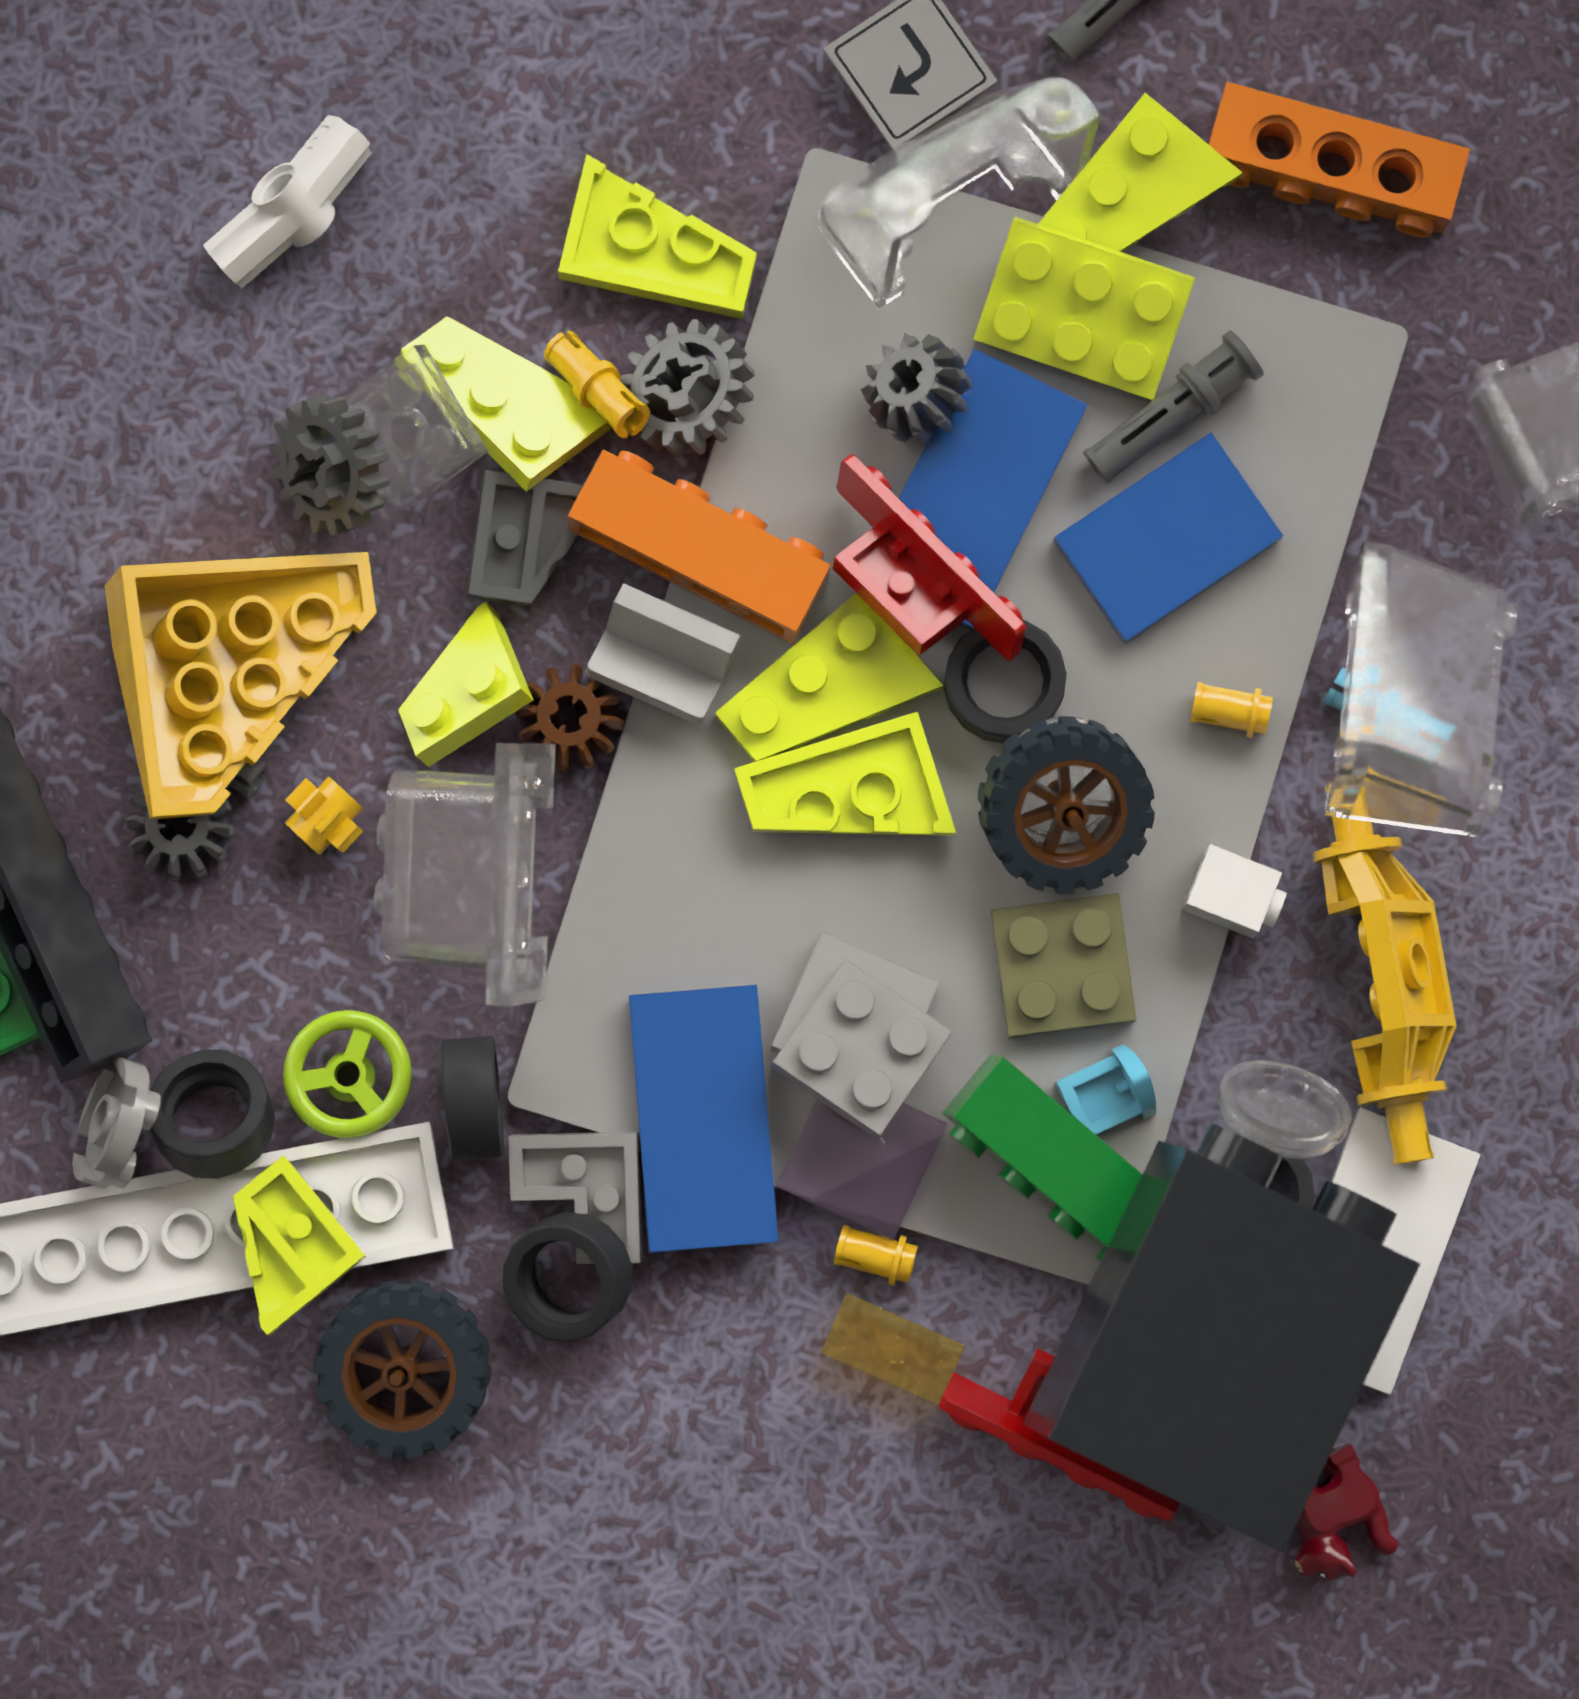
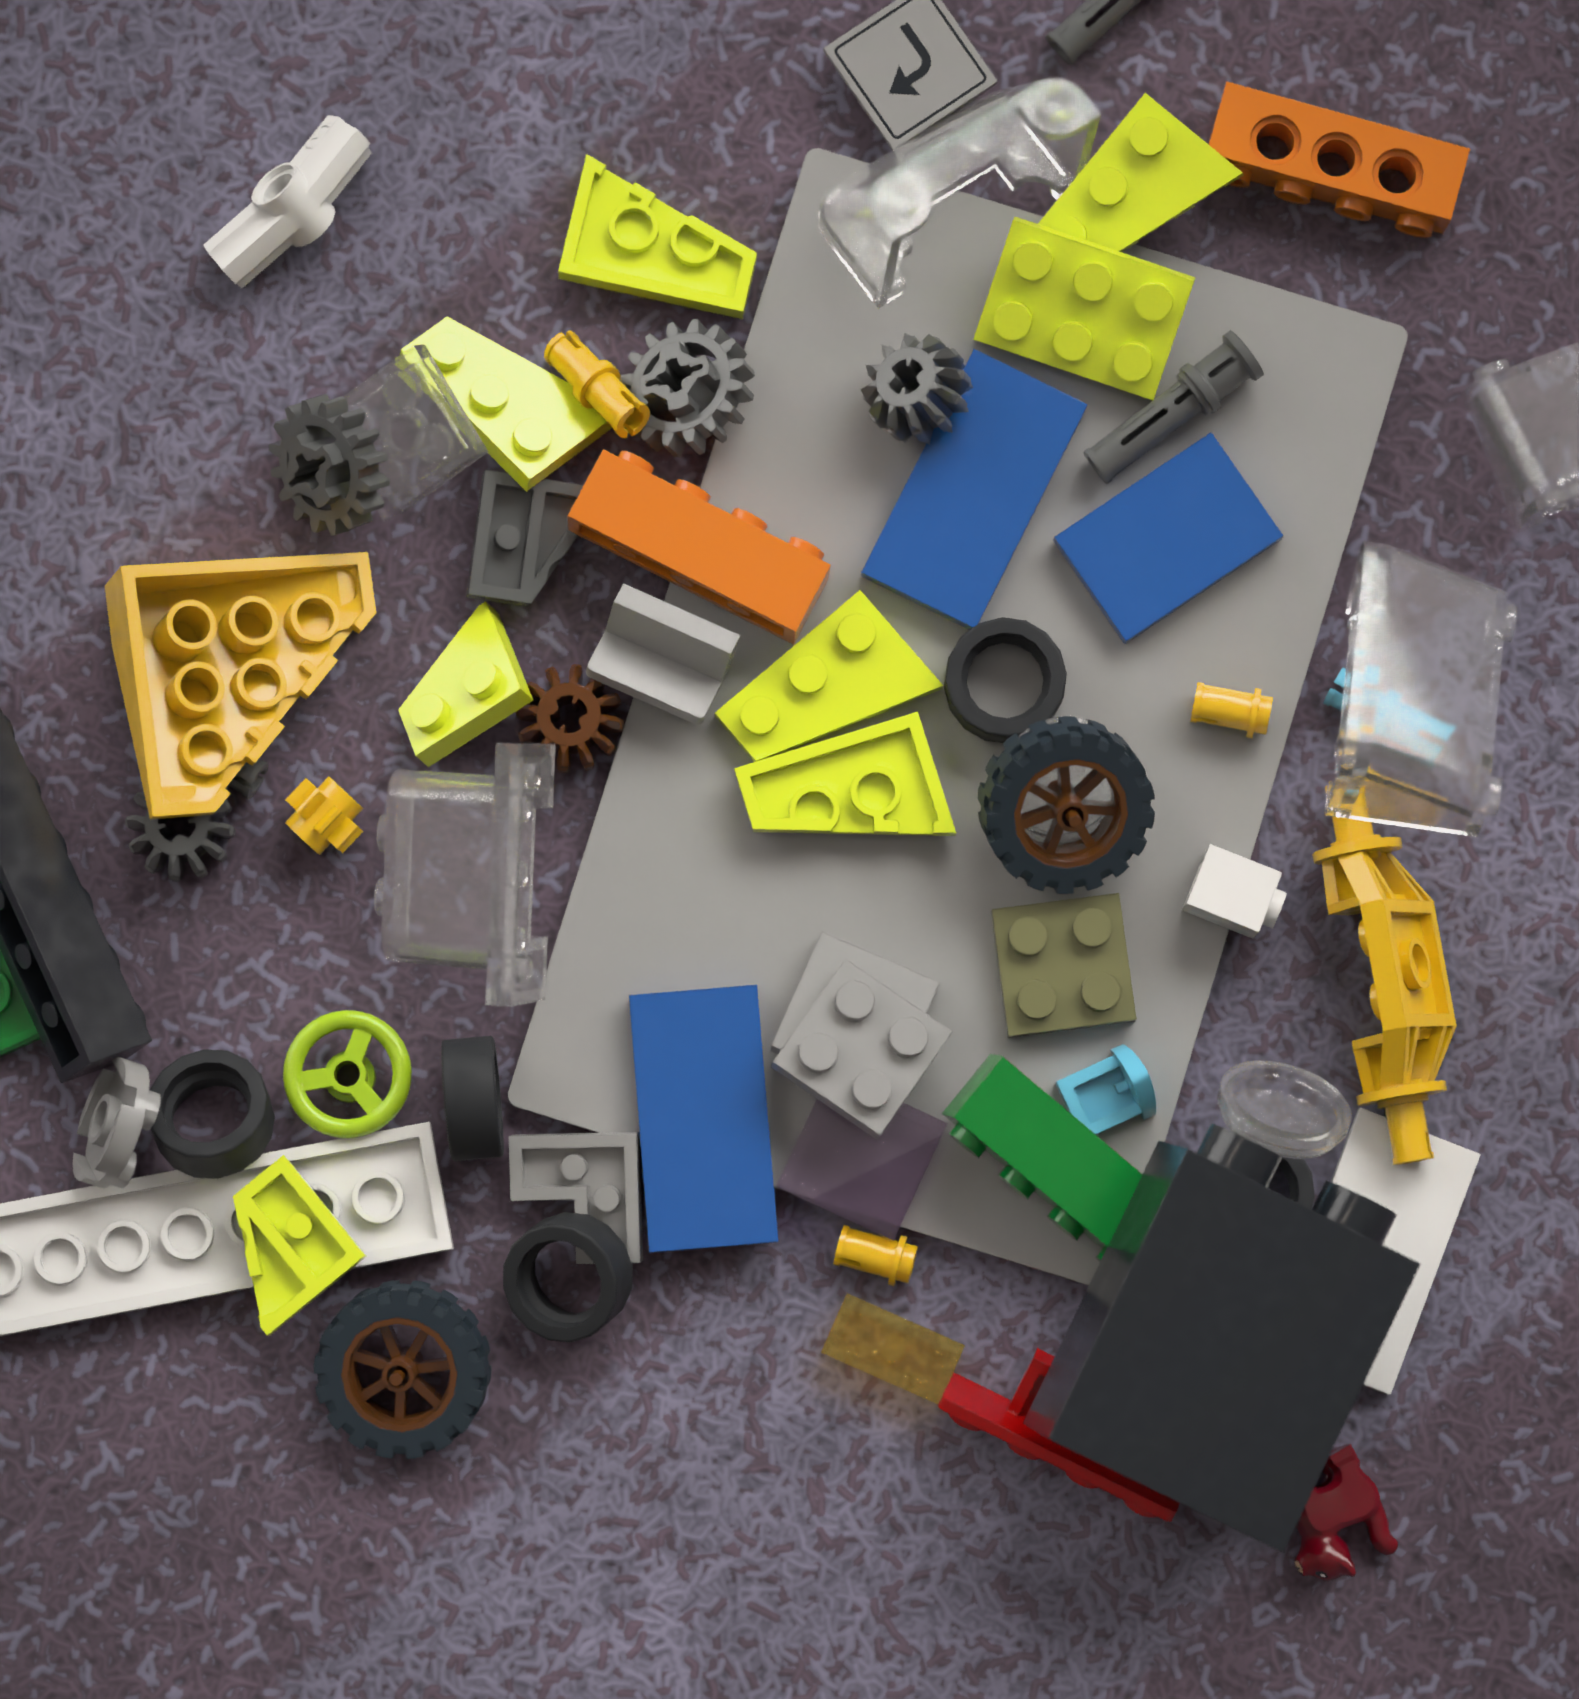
(913, 575): red bracket -> none

